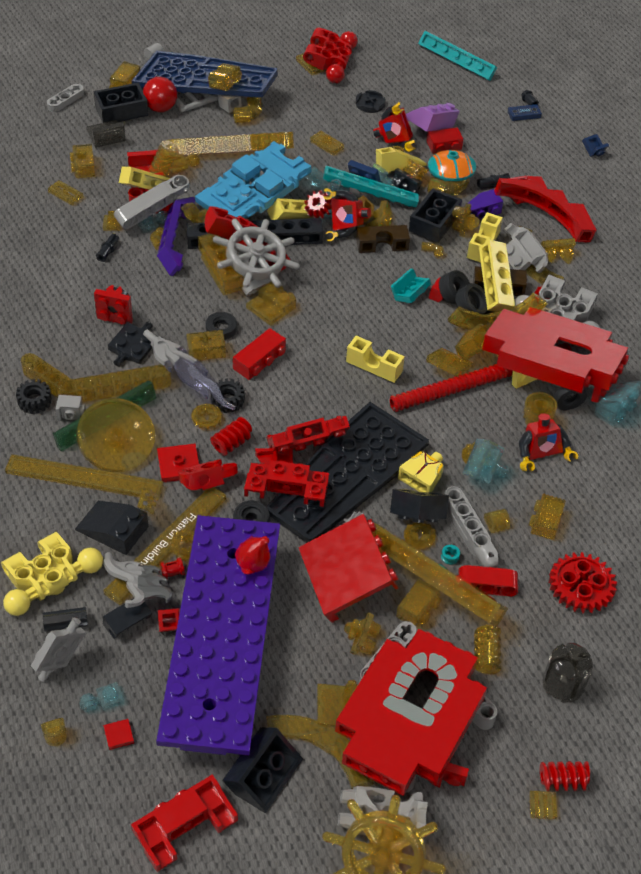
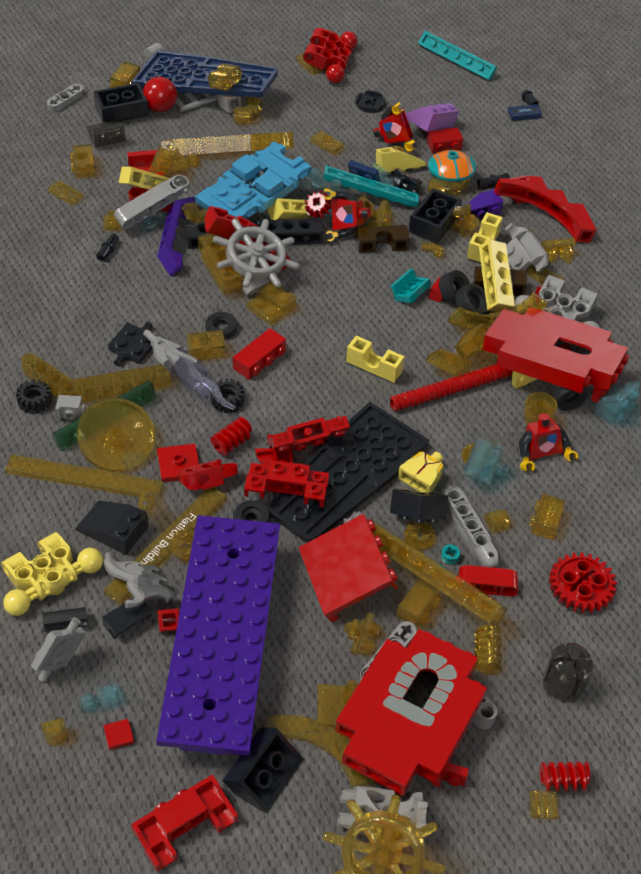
(113, 305): red piece -> none
(155, 237): clear yellow arm -> none
(172, 568): red bush -> none
(213, 413): clear yellow gear -> none
(253, 554): red hat -> none
(415, 169): clear yellow wheel -> none
(594, 145): dark blue bracket -> none

